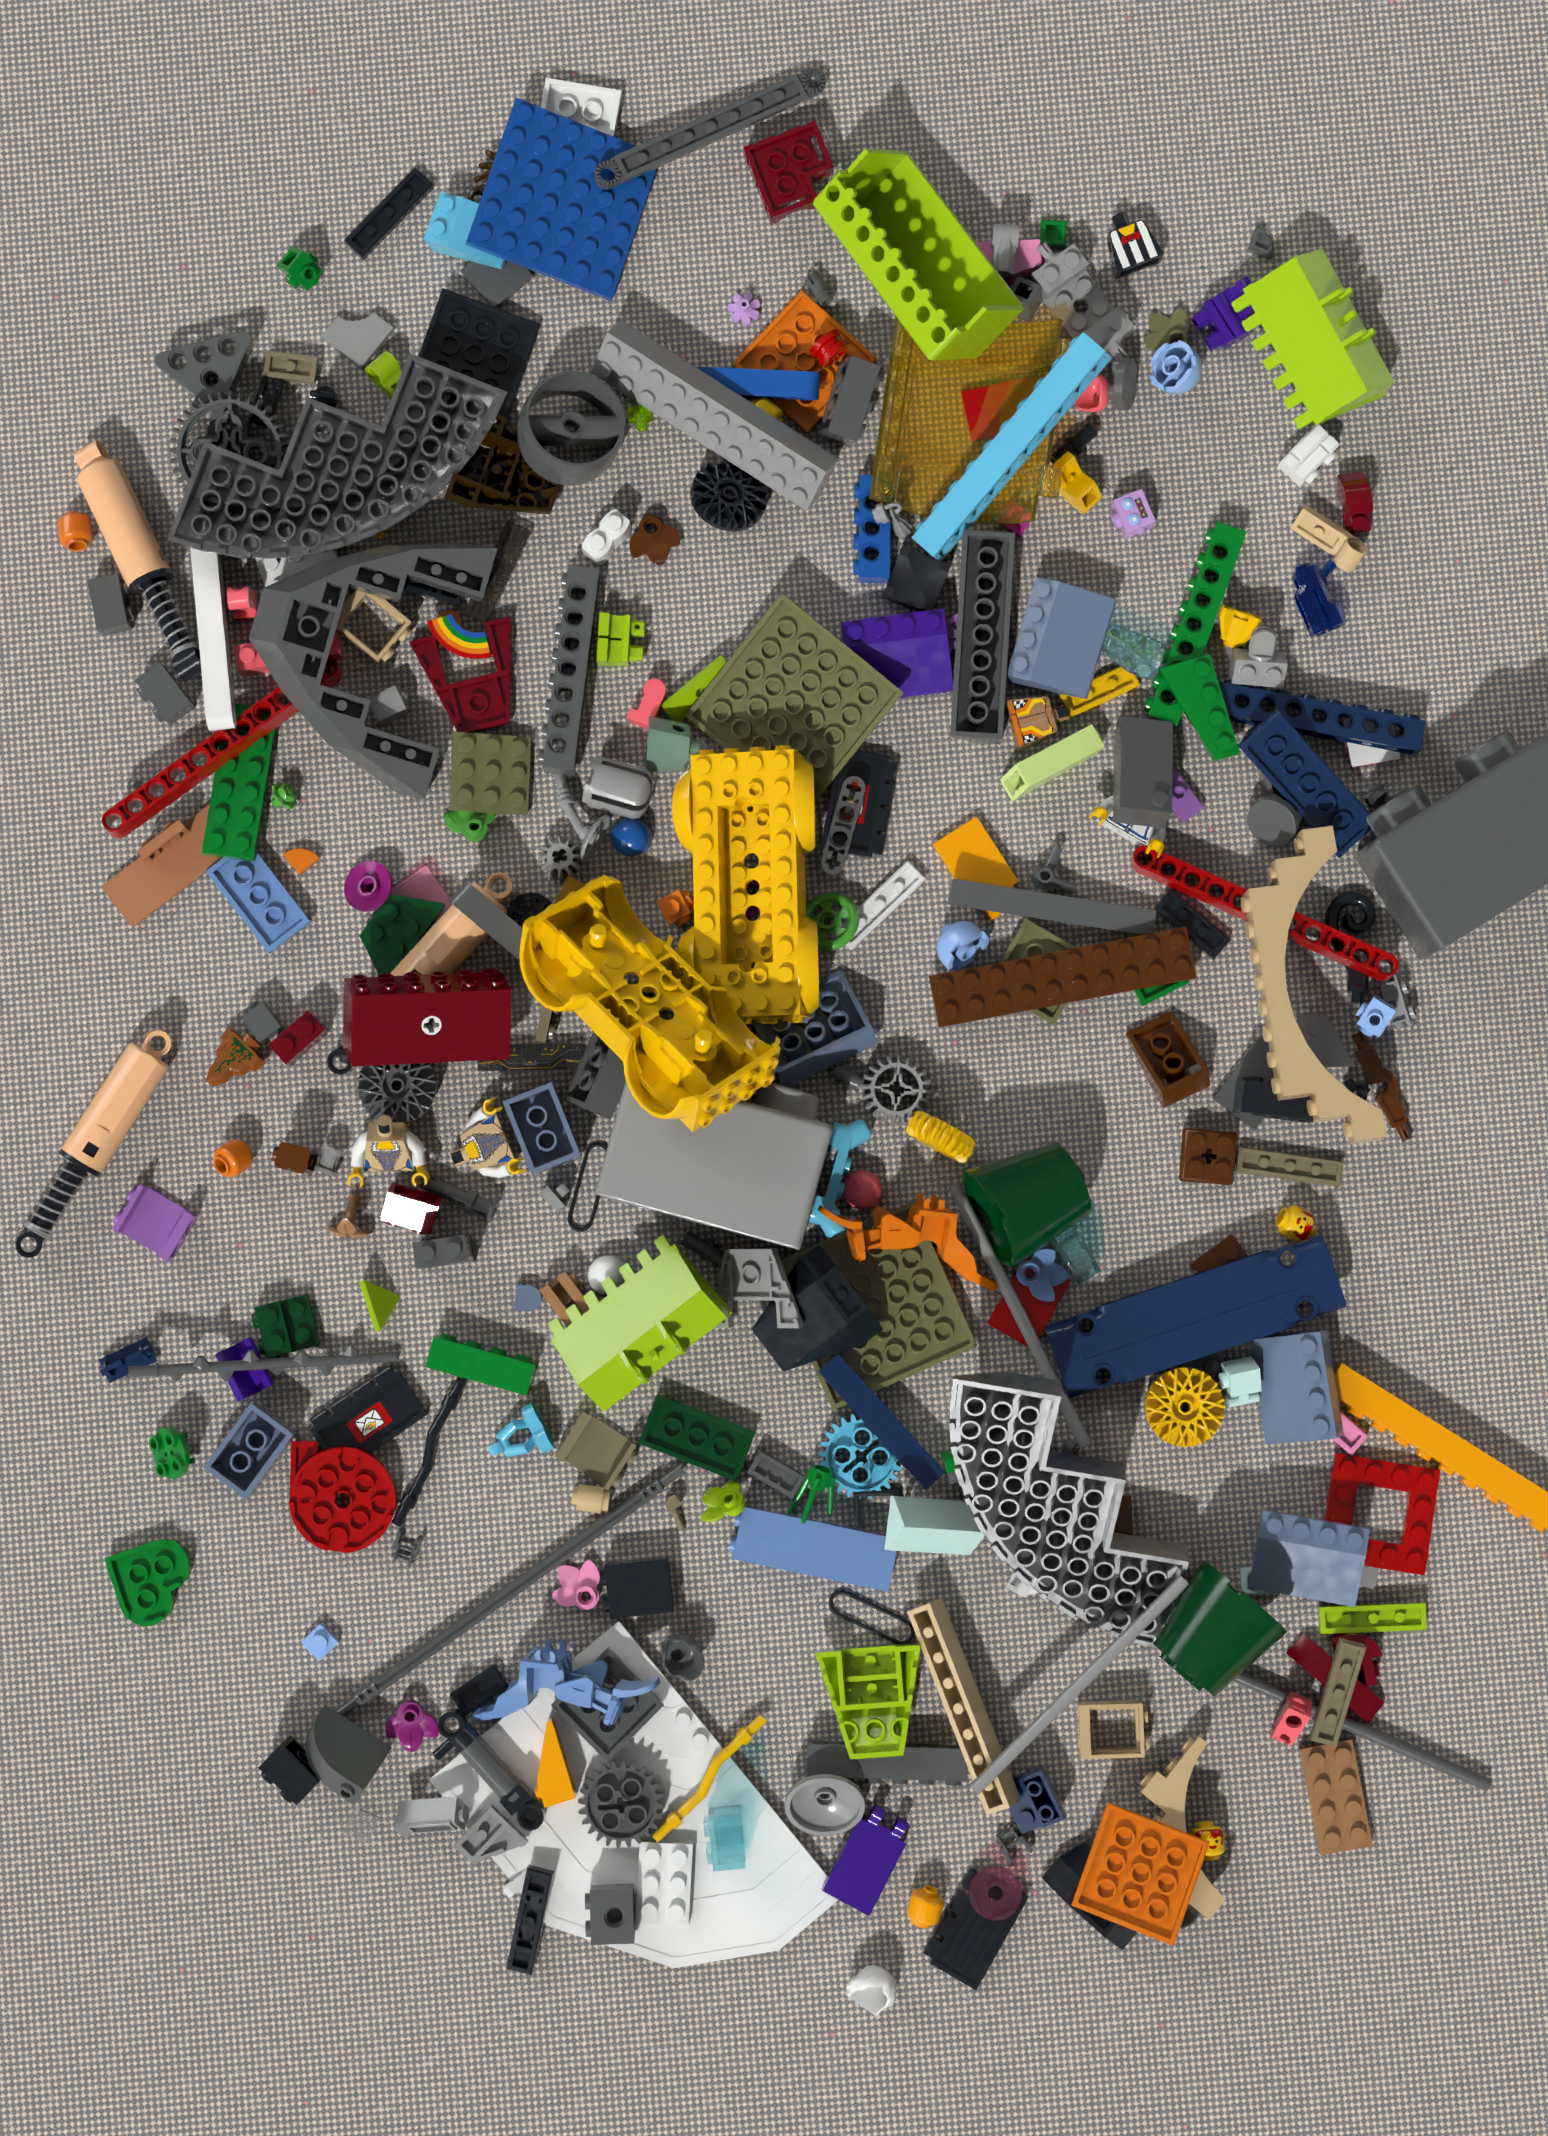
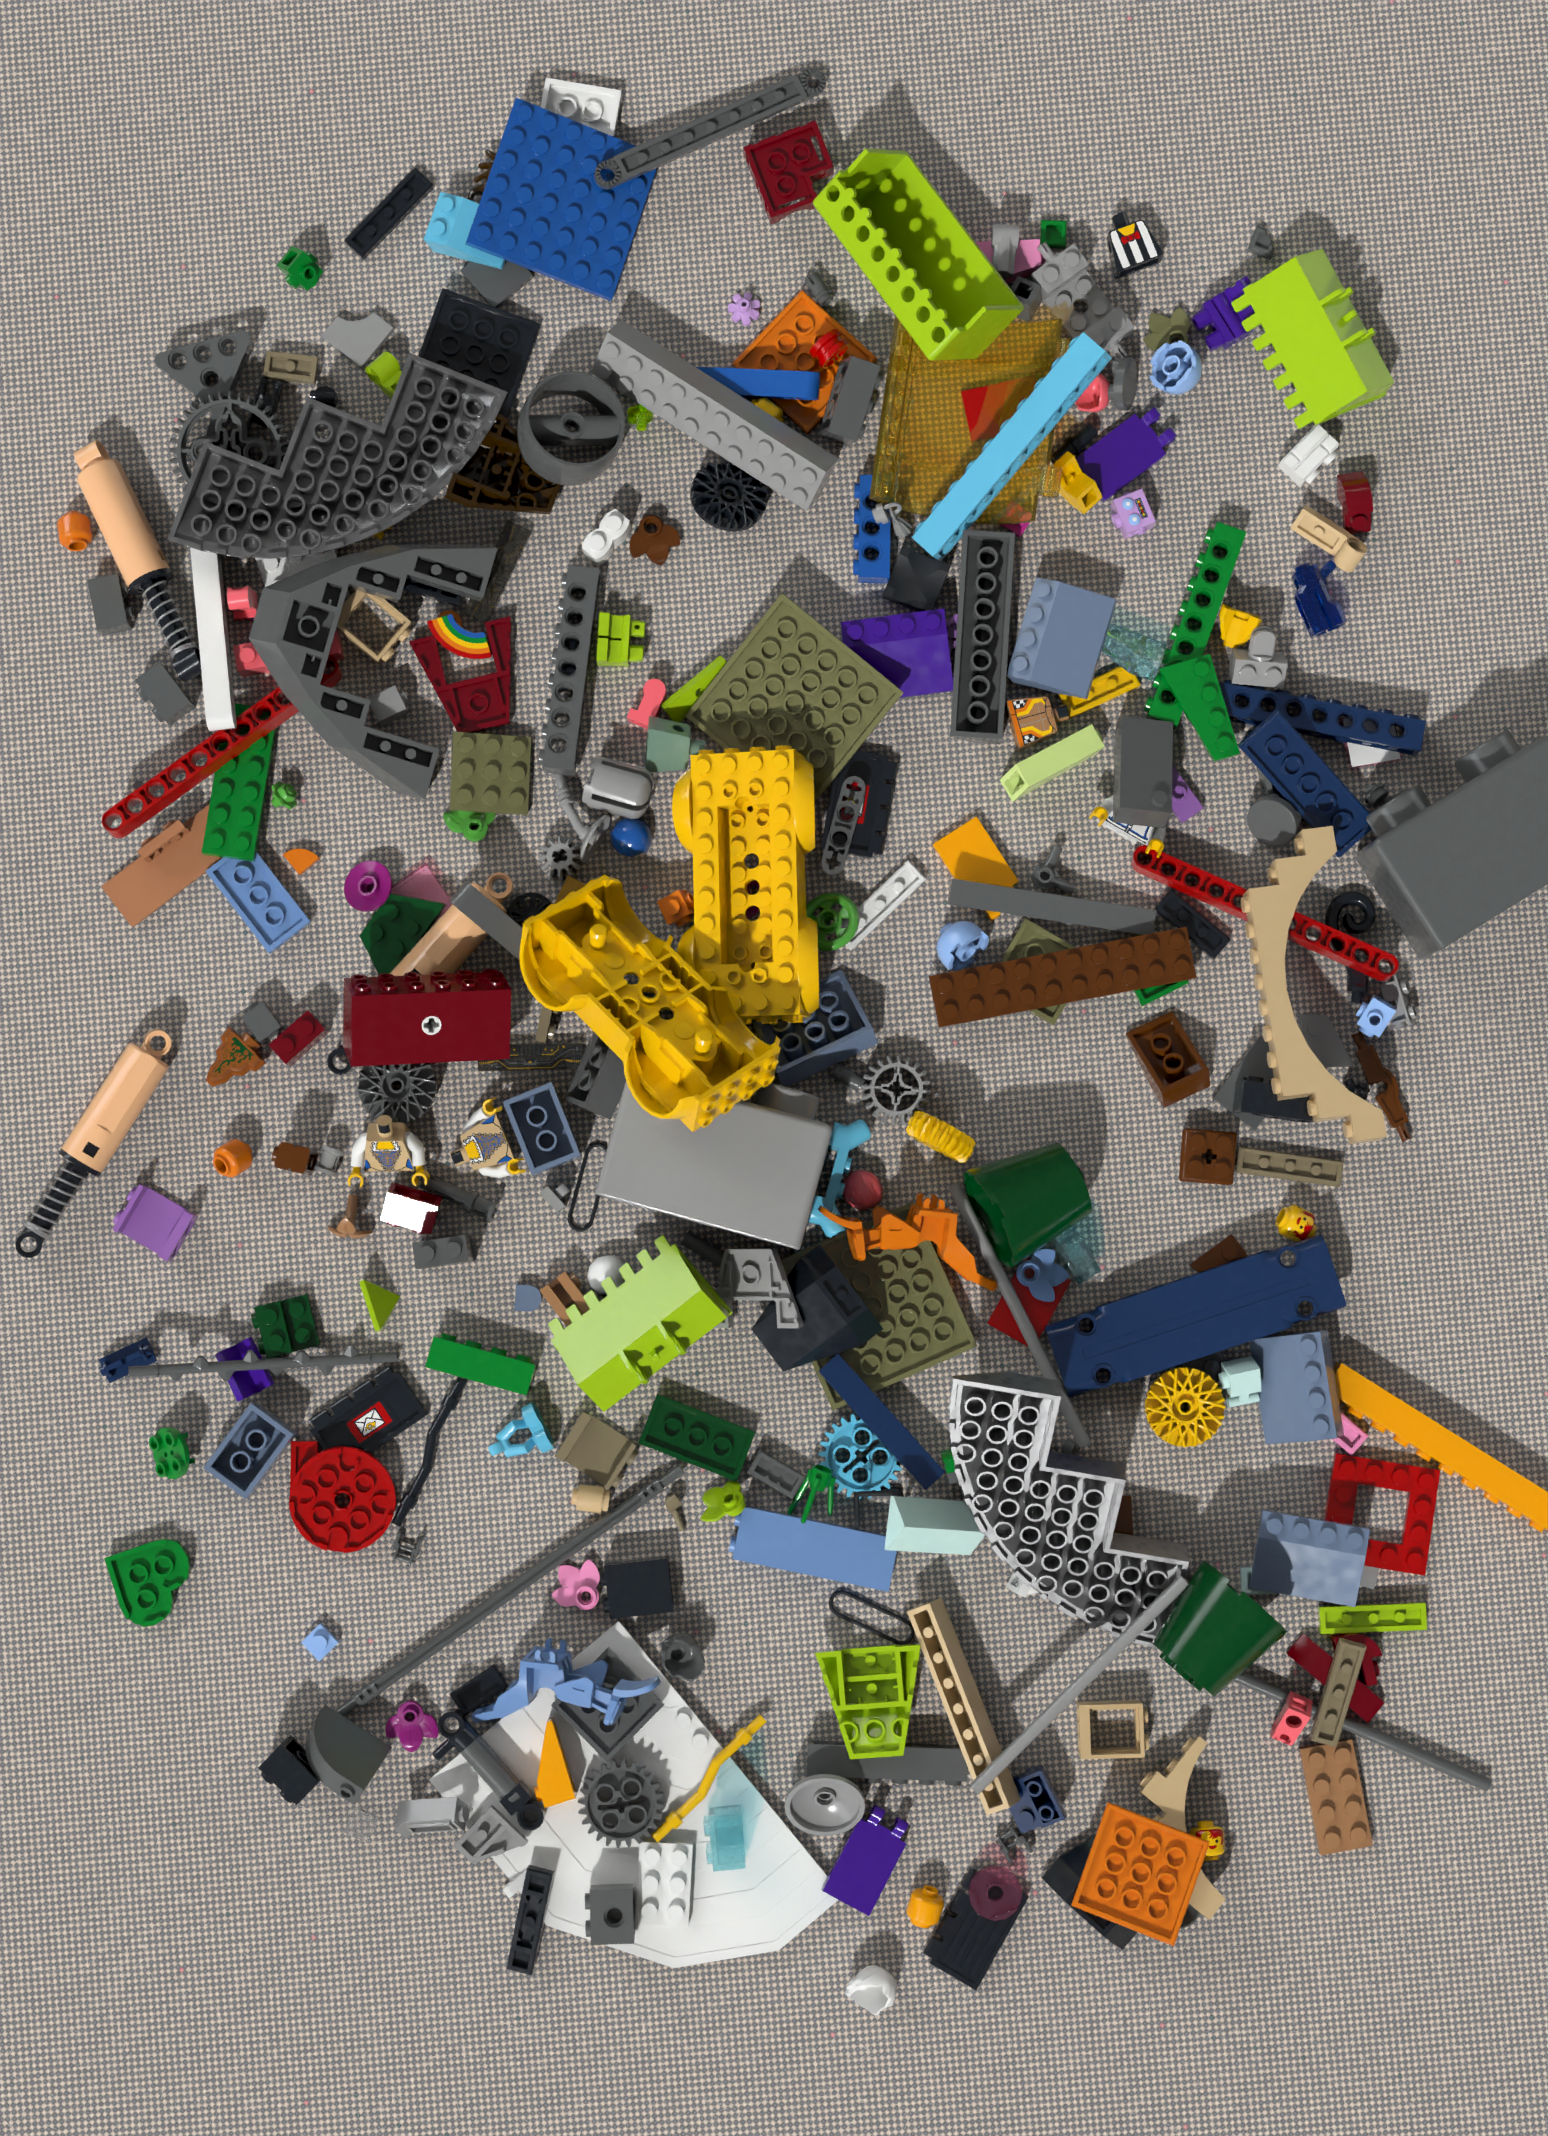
(1125, 453): none -> dark purple tile

